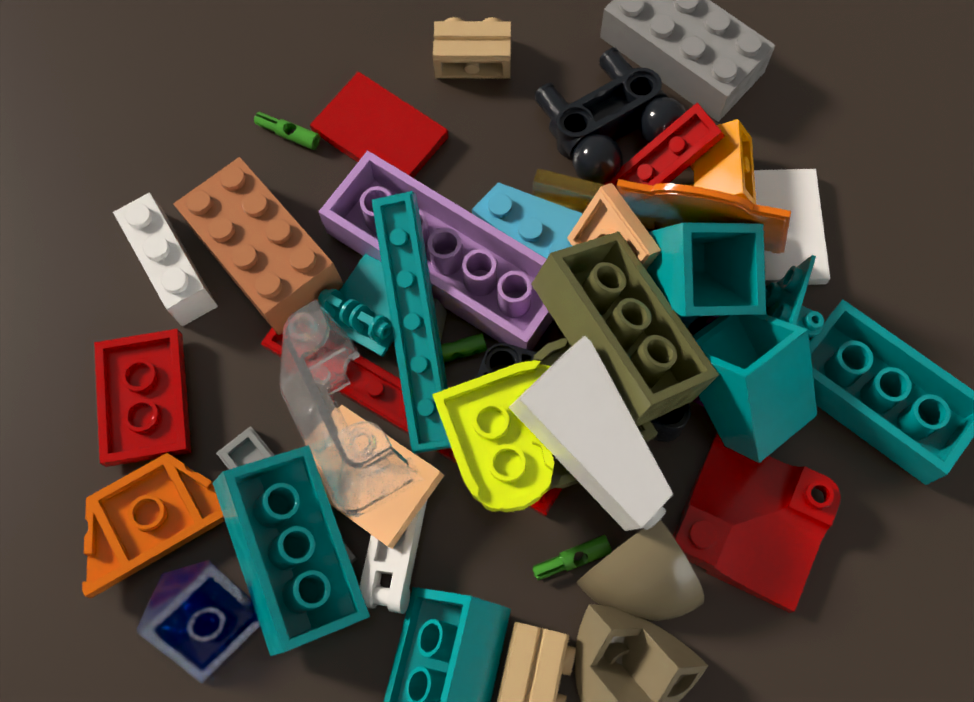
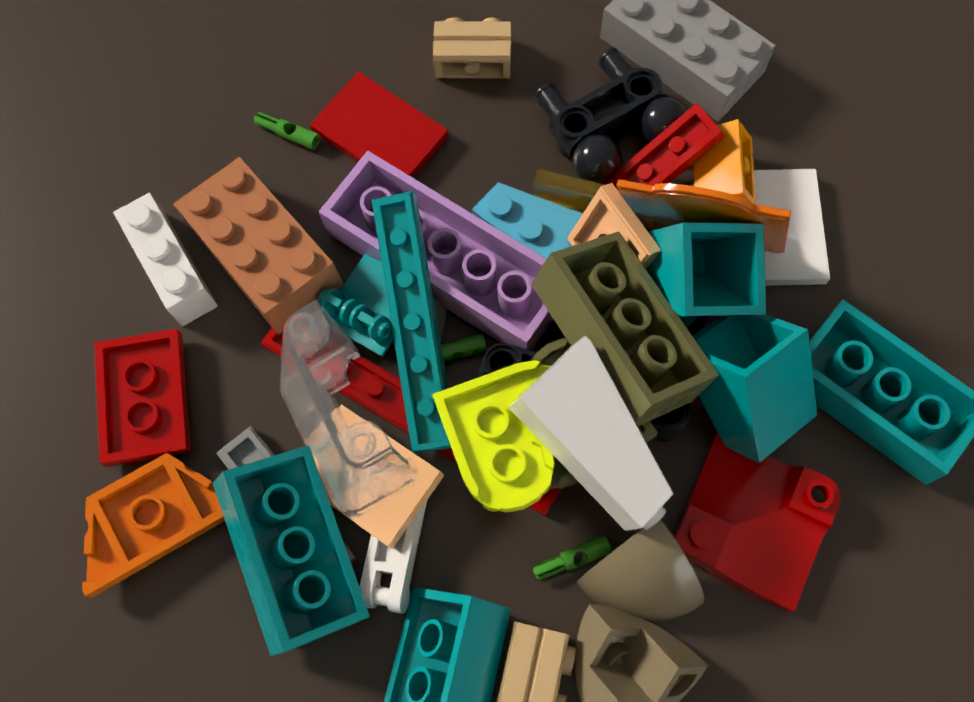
(198, 618): clear blue slope -> none
(786, 298): teal hinge -> none

